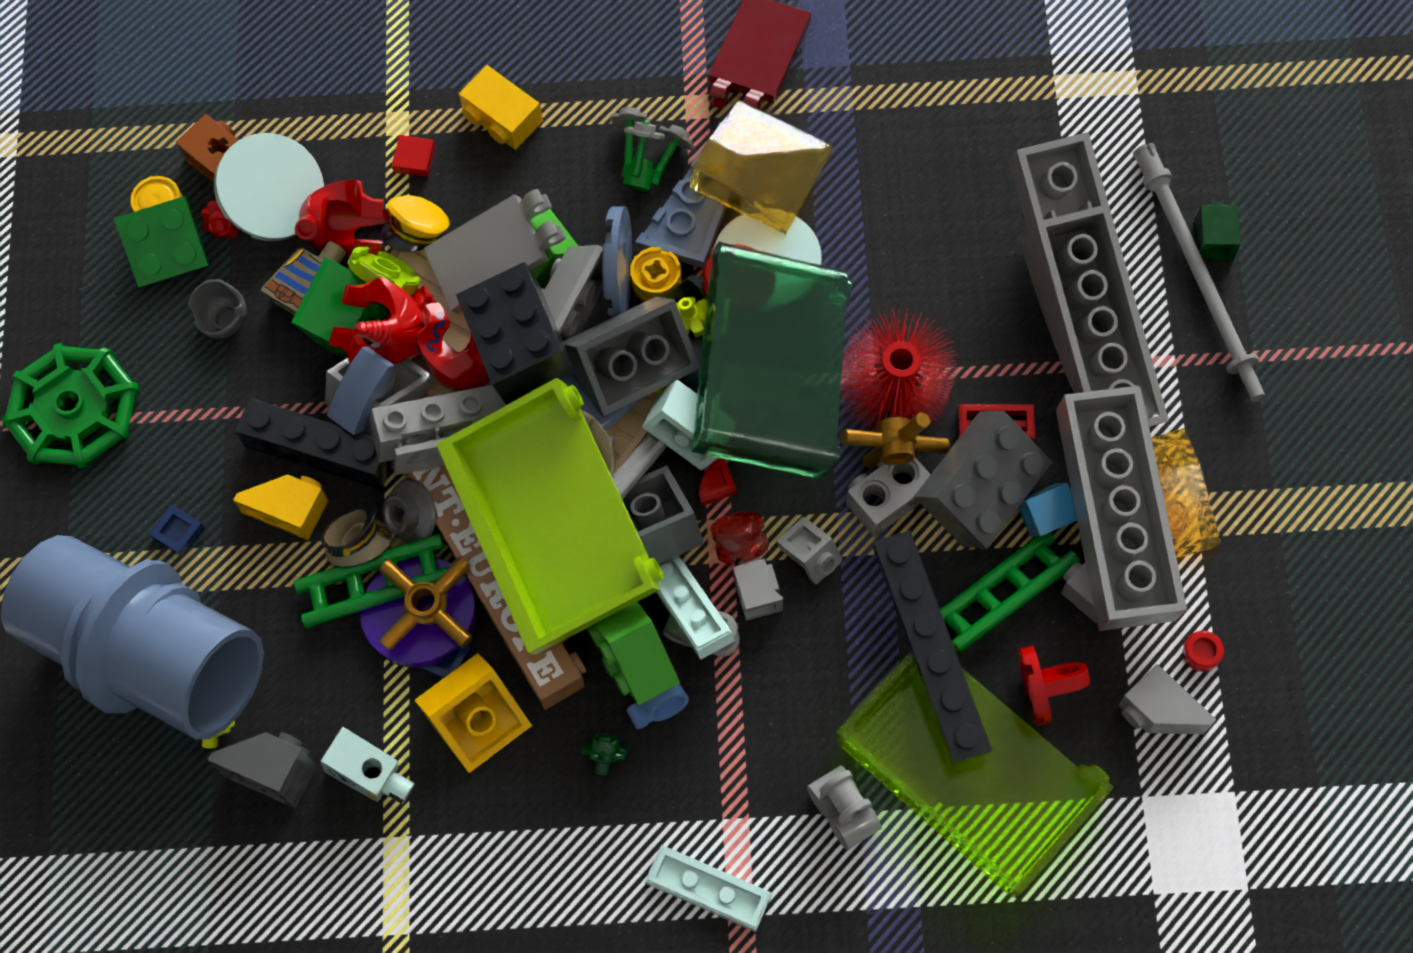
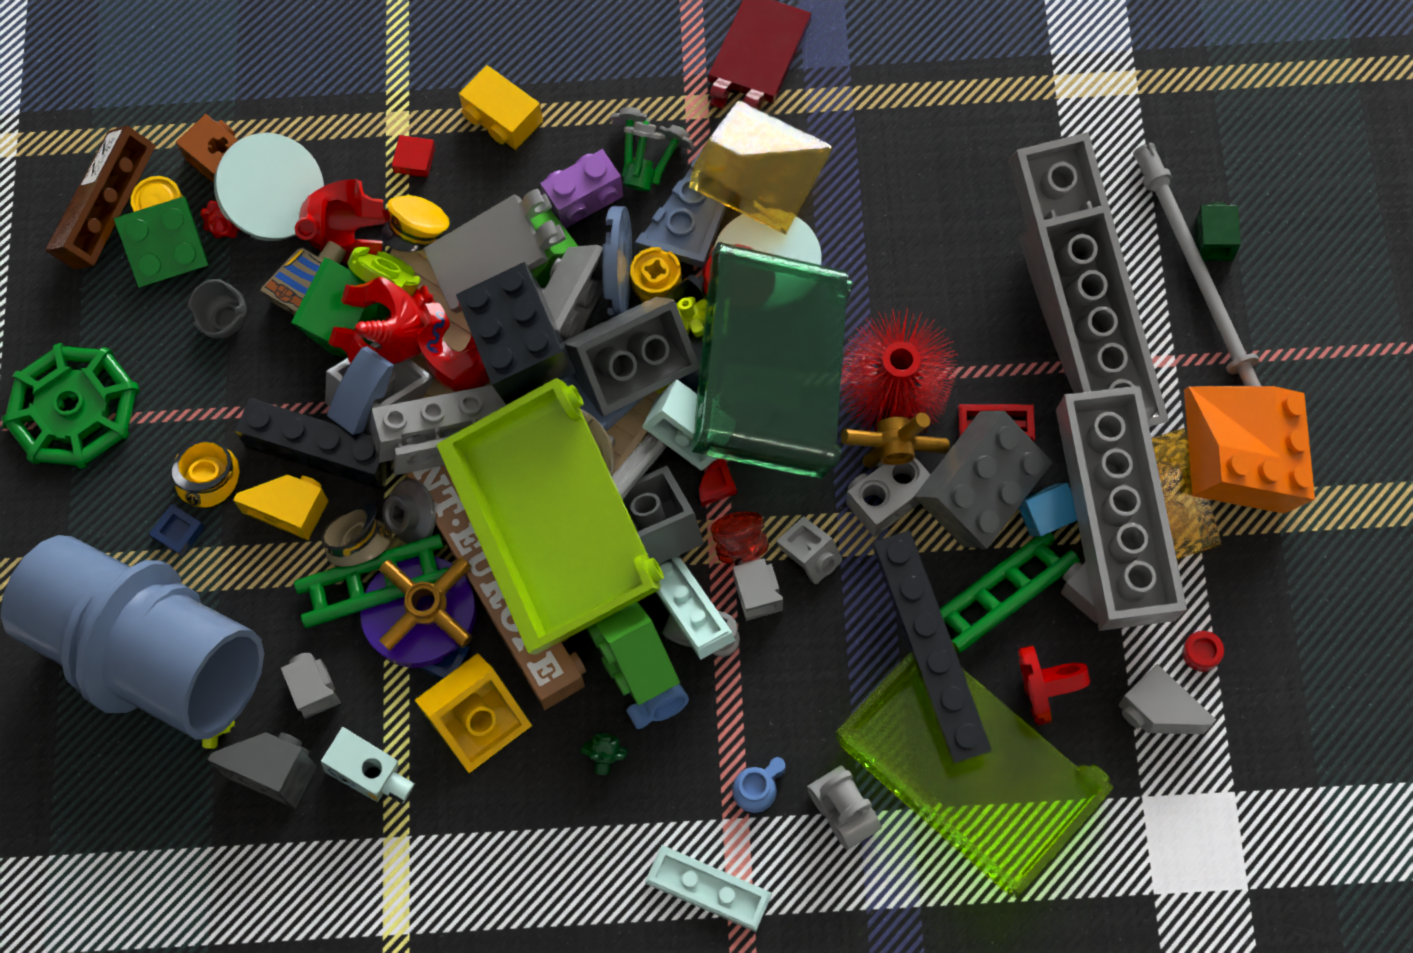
(100, 198): none -> reddish brown brick
(205, 473): none -> yellow piece
(310, 684): none -> light grey window
(583, 188): none -> medium lavender brick
(756, 787): none -> medium blue piece
(1249, 446): none -> orange slope

